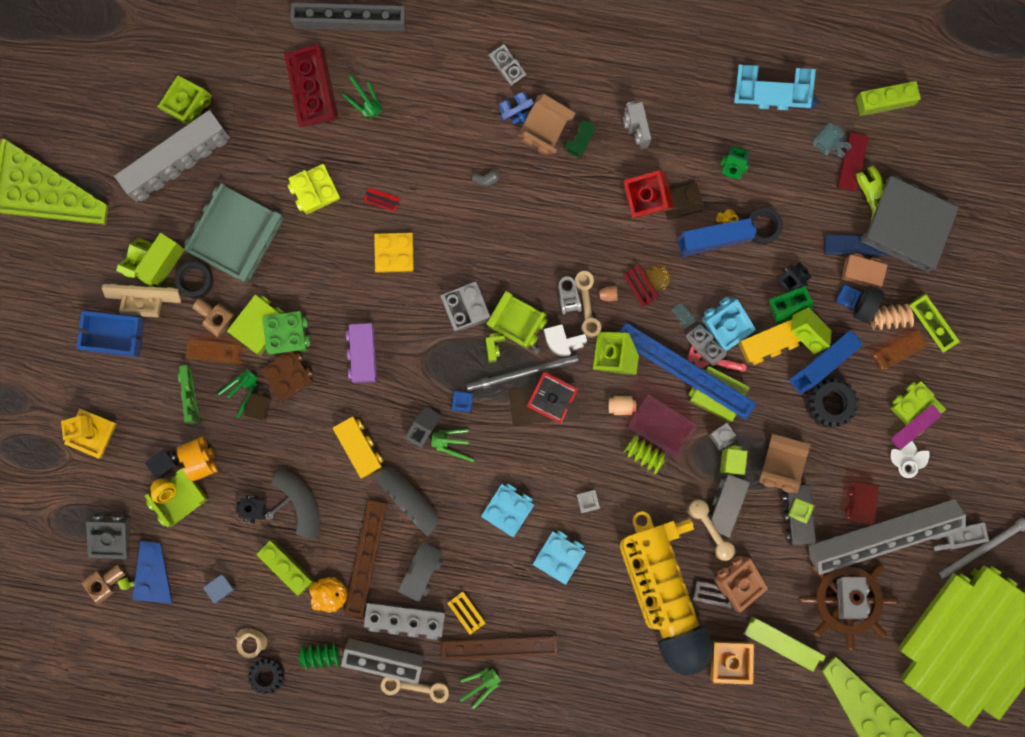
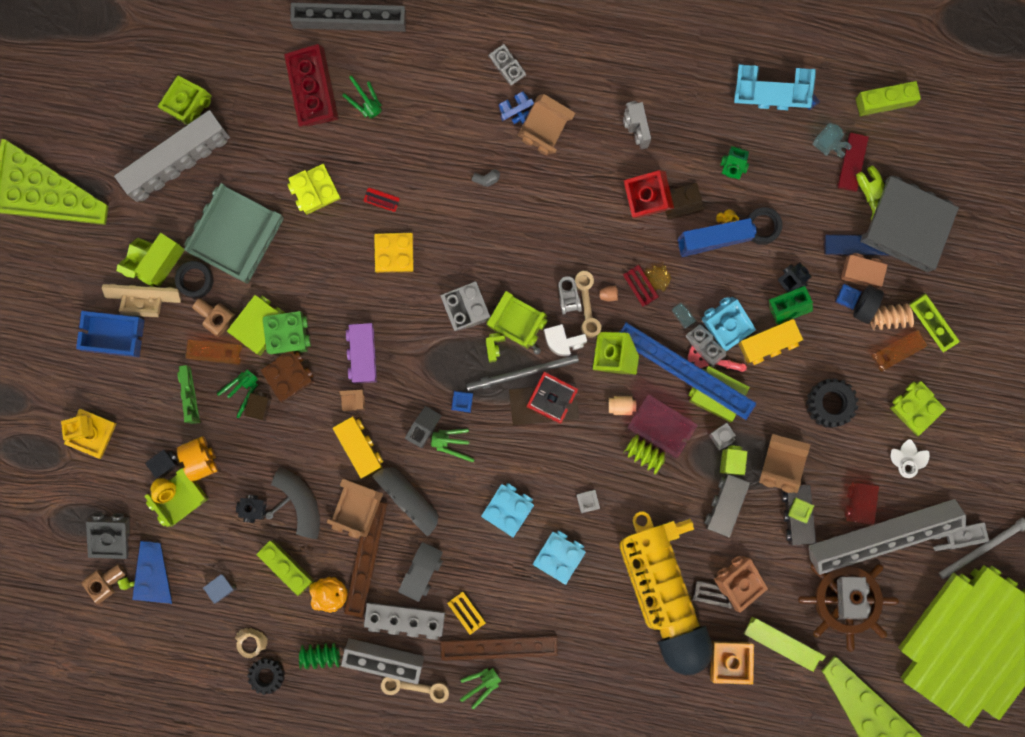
(353, 400): none -> medium nougat panel
(355, 509): none -> medium nougat panel
(582, 139): dark green leg -> none
(724, 550): tan piece -> none
(811, 330): lime brick -> none
(825, 362): blue slope -> none
(916, 427): magenta sticker -> none

